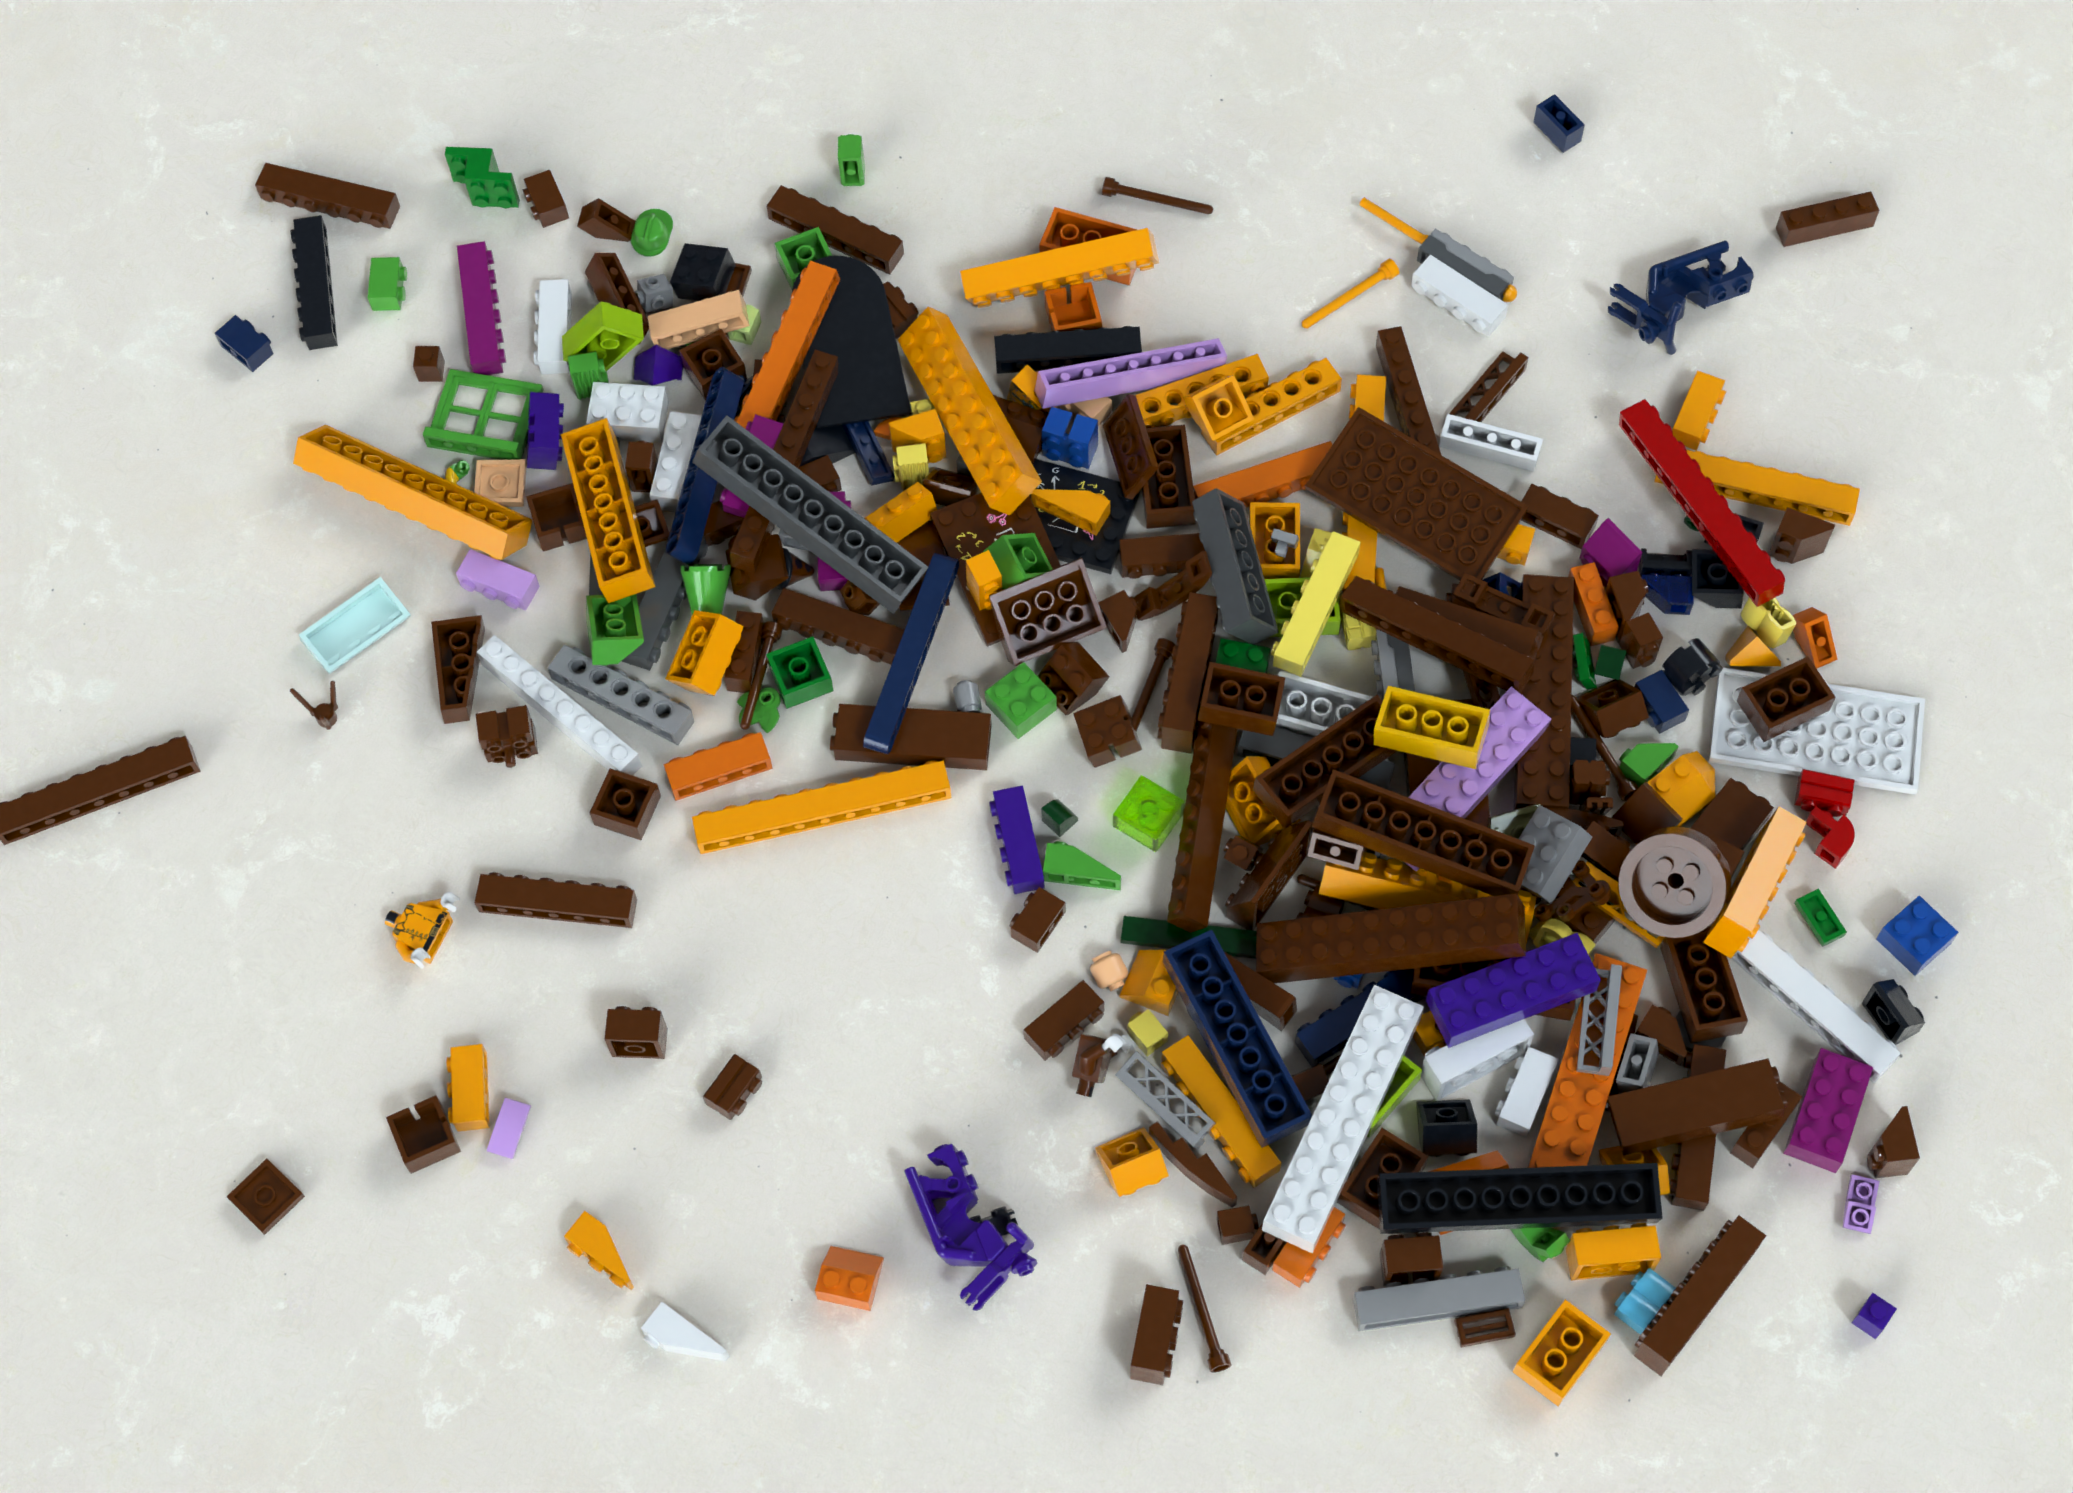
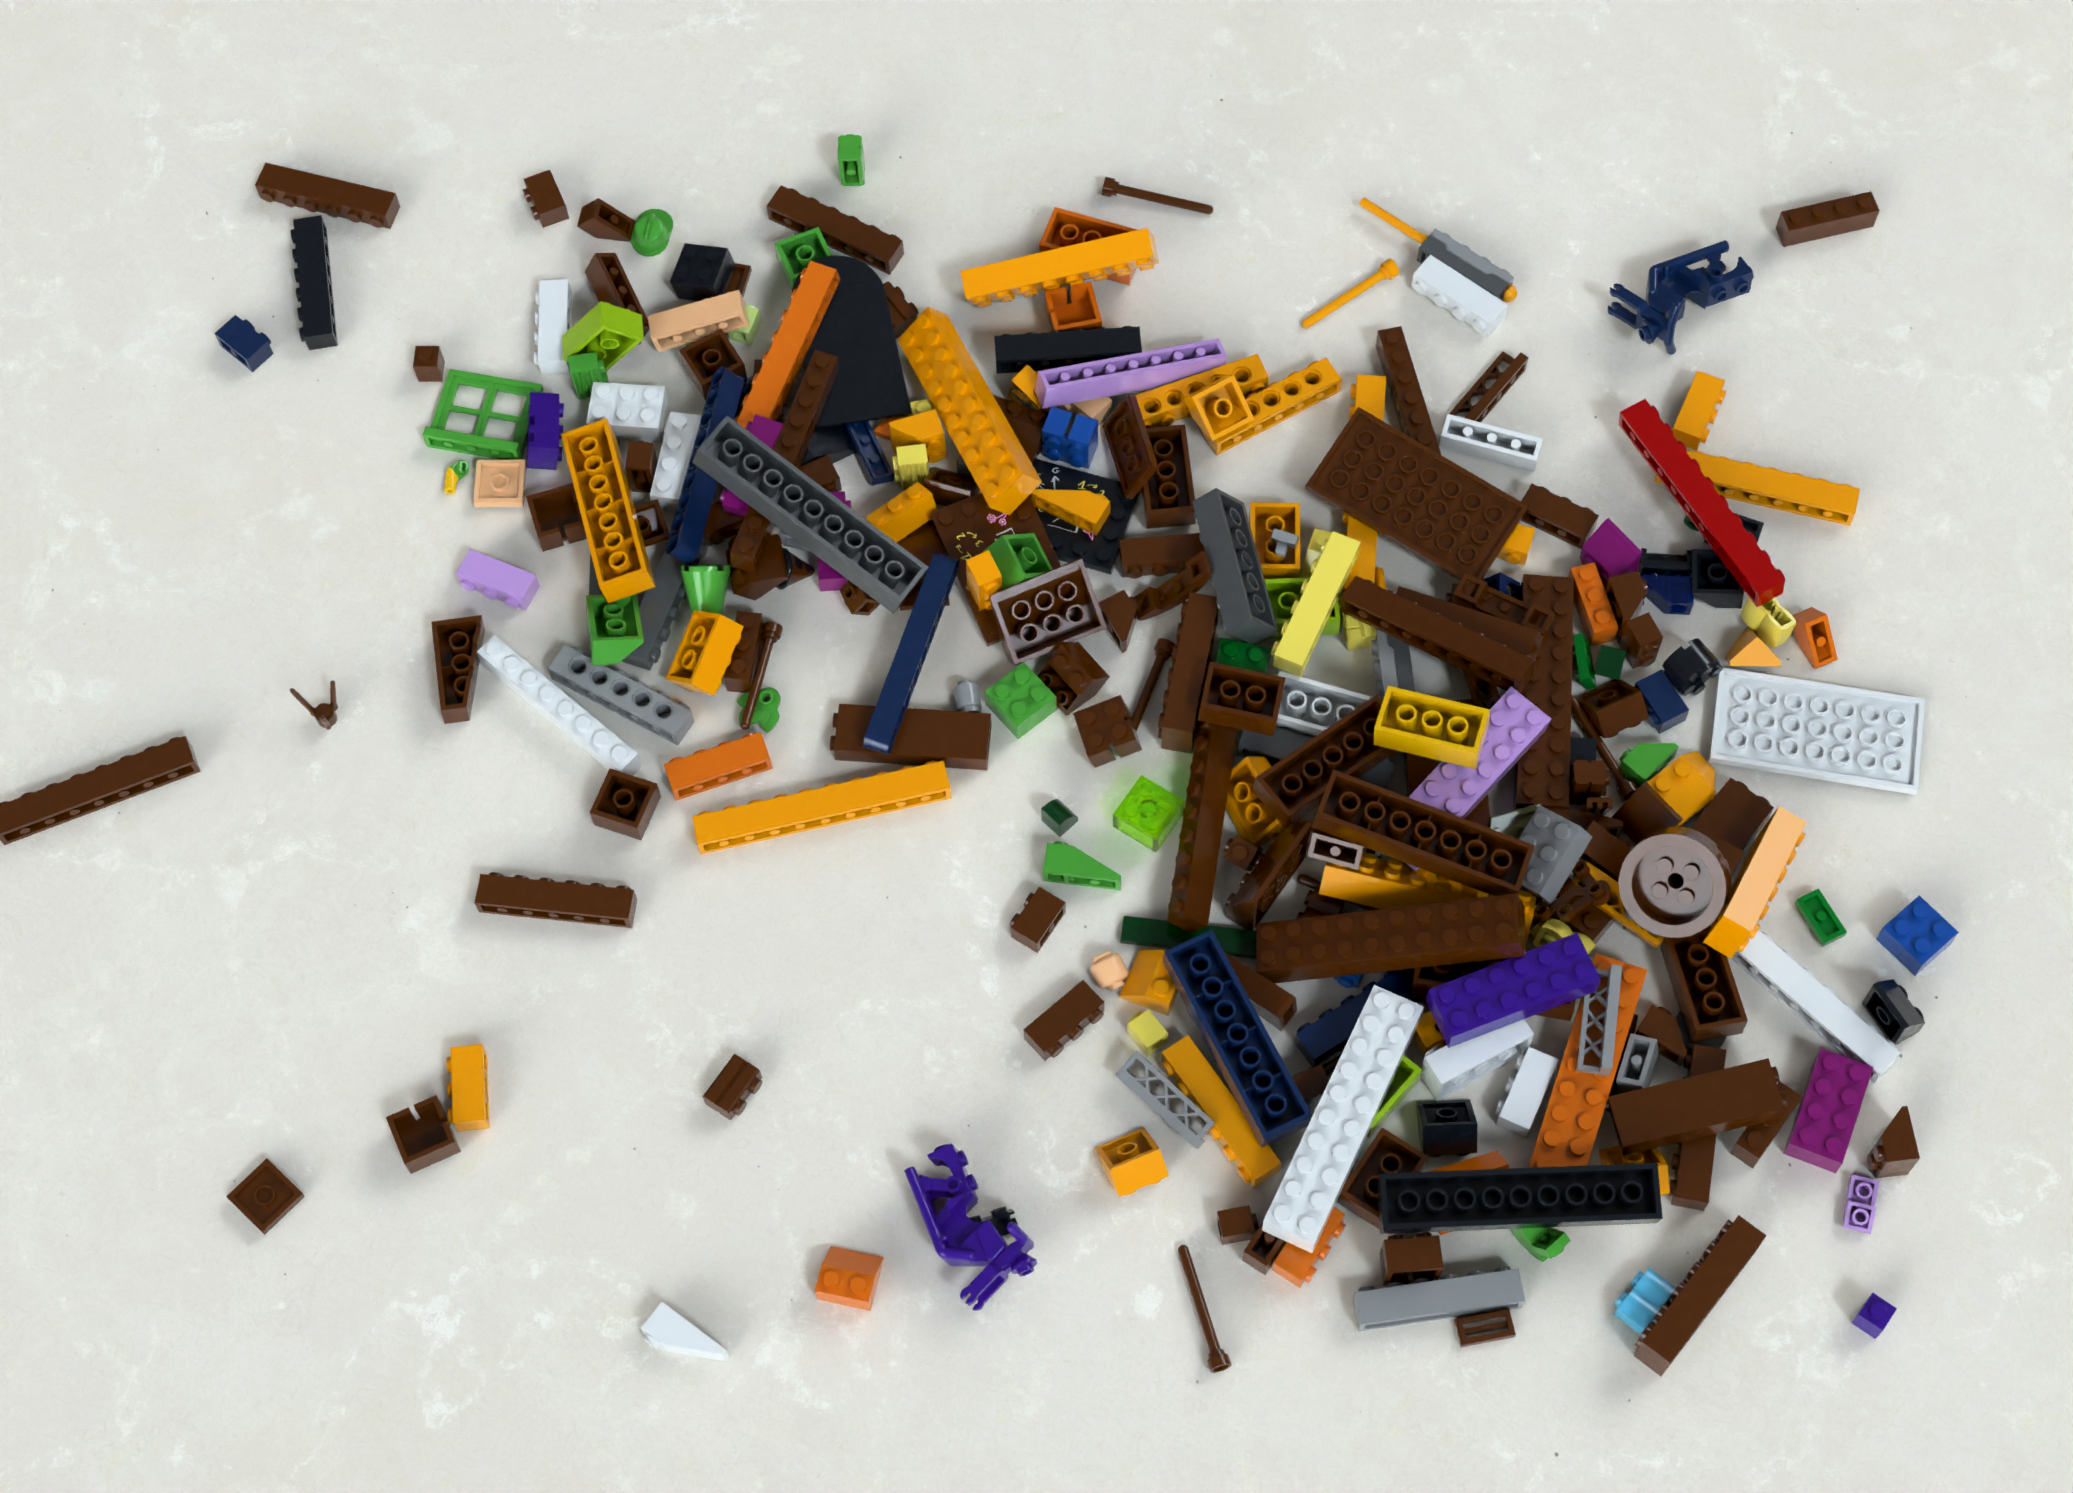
(354, 625): light aqua slope -> none
(386, 284): bright green brick -> none
(412, 492): light orange brick -> none
(422, 928): light orange torso -> none
(480, 308): magenta brick -> none
(482, 177): green bracket -> none
(507, 735): reddish brown brick -> none
(508, 1128): lavender slope -> none
(594, 1241): light orange slope -> none
(636, 1033): reddish brown brick -> none
(654, 293): light grey brick -> none
(658, 366): dark purple slope -> none
(799, 672): green brick -> none
(837, 626): reddish brown brick -> none
(1018, 840): dark purple brick -> none
(1094, 1059): reddish brown torso -> none
(1156, 1335): reddish brown brick -> none
(1200, 1170): reddish brown slope -> none
(1269, 479): orange brick -> none
(1559, 123): dark blue brick -> none
(1561, 1352): light orange brick -> none
(1612, 1251): light orange brick -> none
(1785, 699): reddish brown brick -> none
(1800, 537): reddish brown slope -> none
(1825, 792): red brick -> none
(1837, 836): red brick -> none

